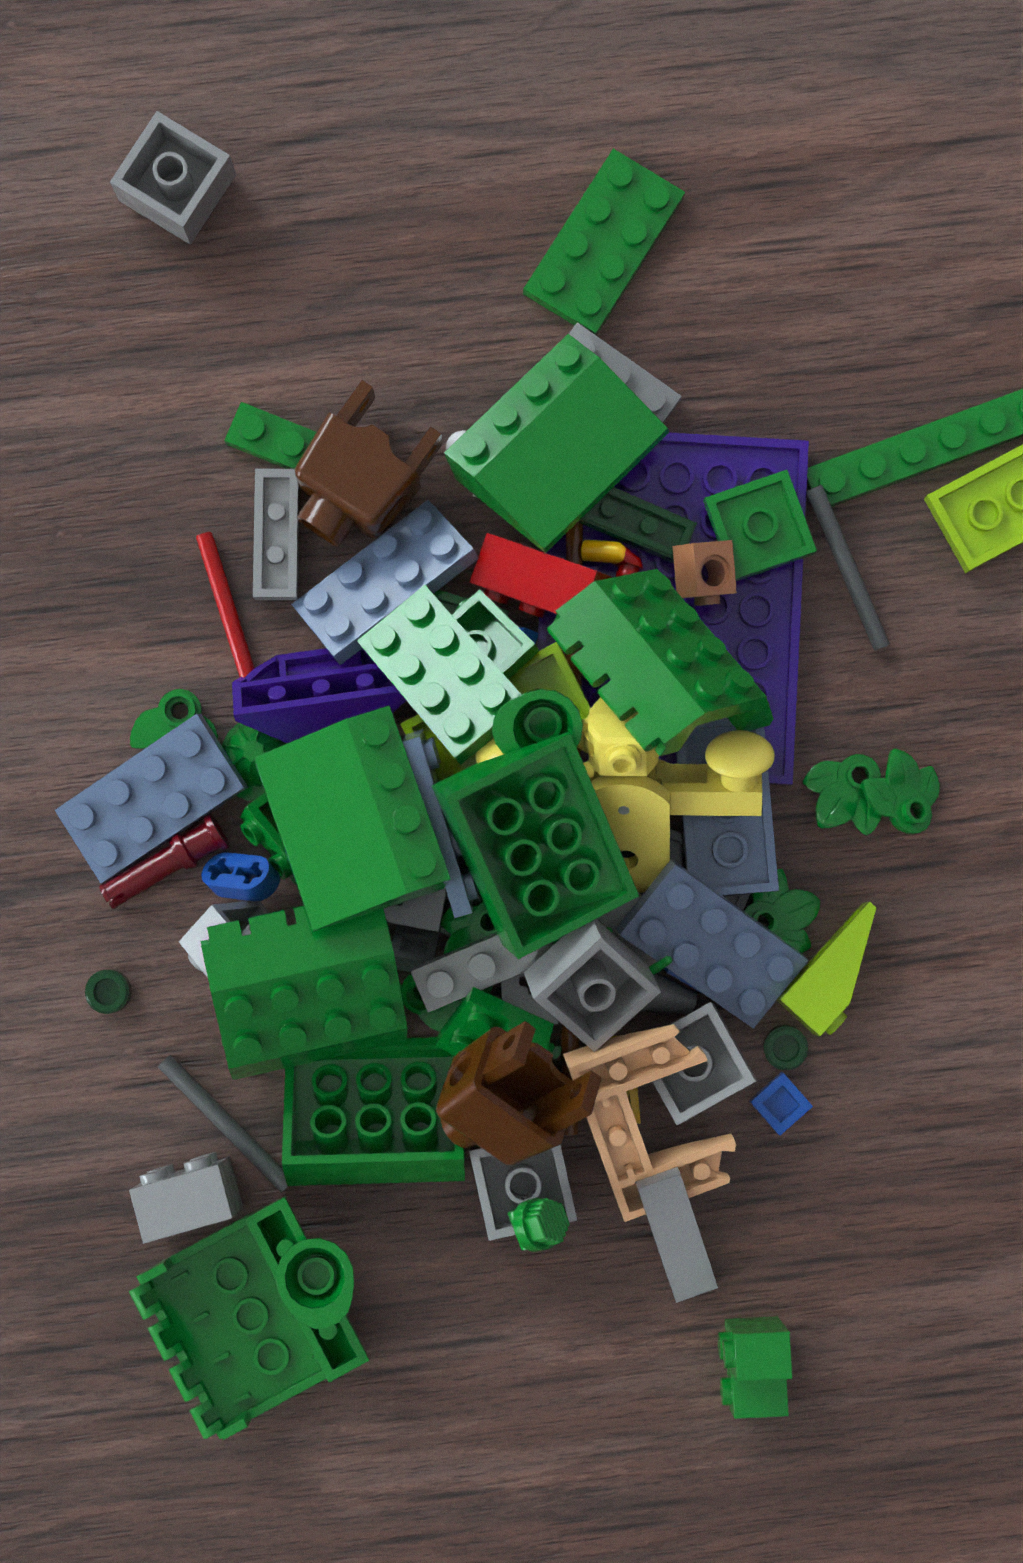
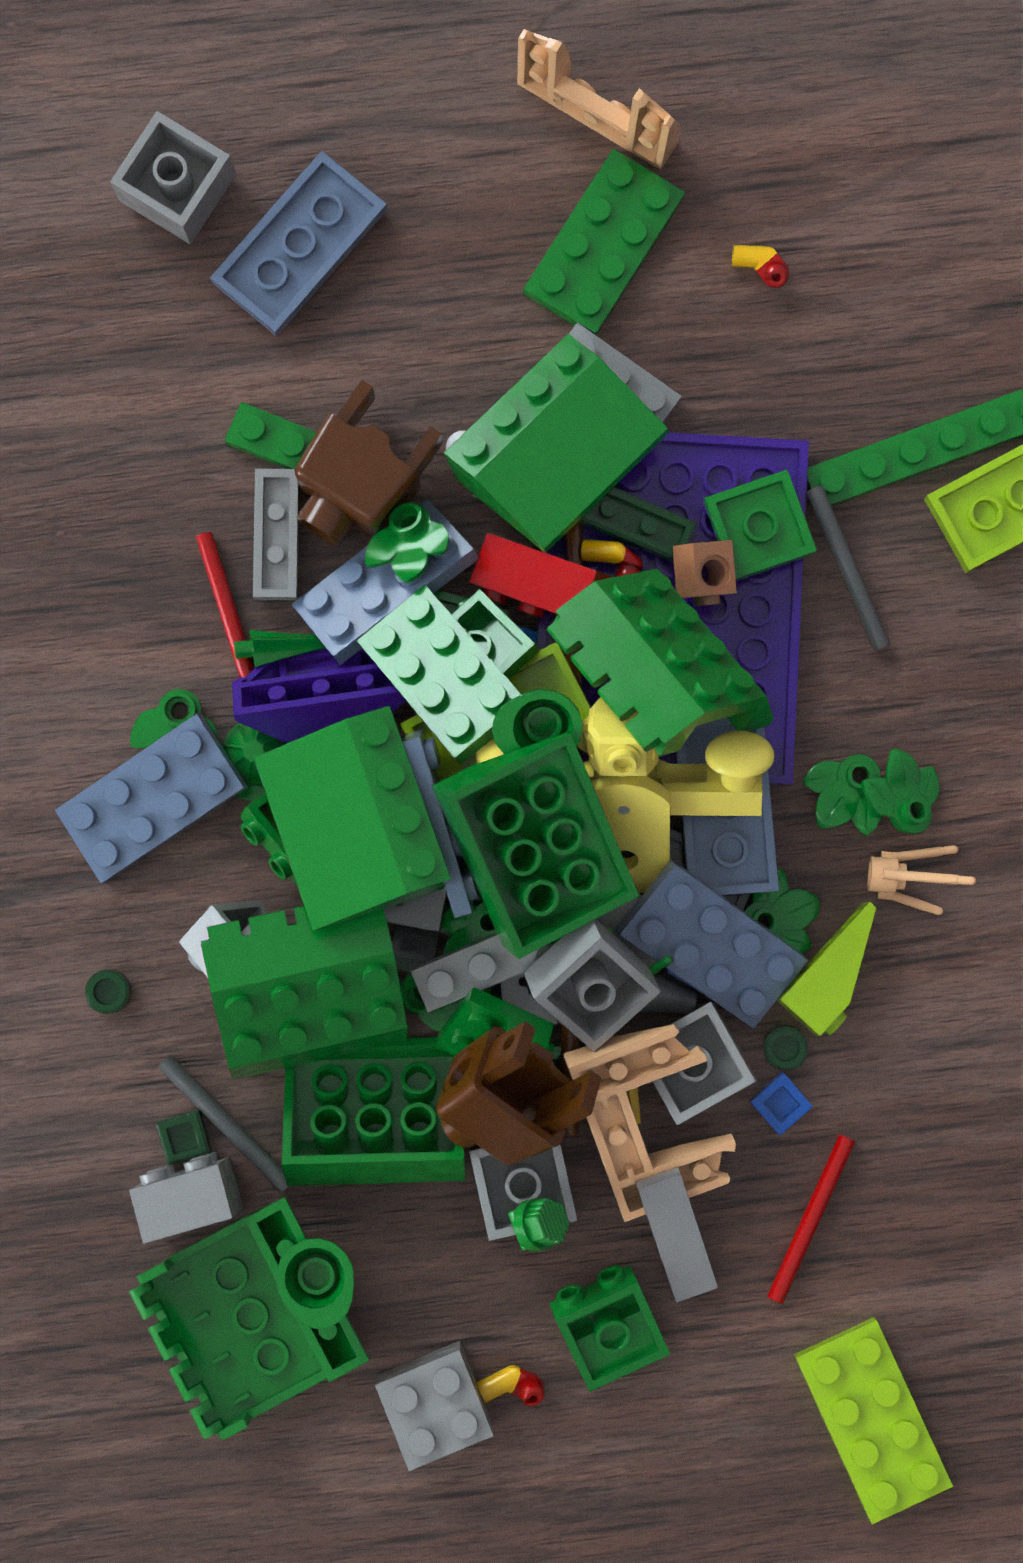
(183, 851): dark red pin -> none
(183, 1137): none -> dark green tile
(243, 868): blue beam -> none
(272, 646): none -> green piece
(299, 243): none -> sand blue plate
(407, 542): none -> green plate
(434, 1405): none -> light grey brick
(513, 1381): none -> arm
(608, 1326): none -> green plate
(644, 130): none -> light nougat wedge
(757, 1367): green brick -> none
(764, 261): none -> arm
(811, 1219): none -> red bar
(873, 1420): none -> lime plate
(887, 875): none -> light nougat plant

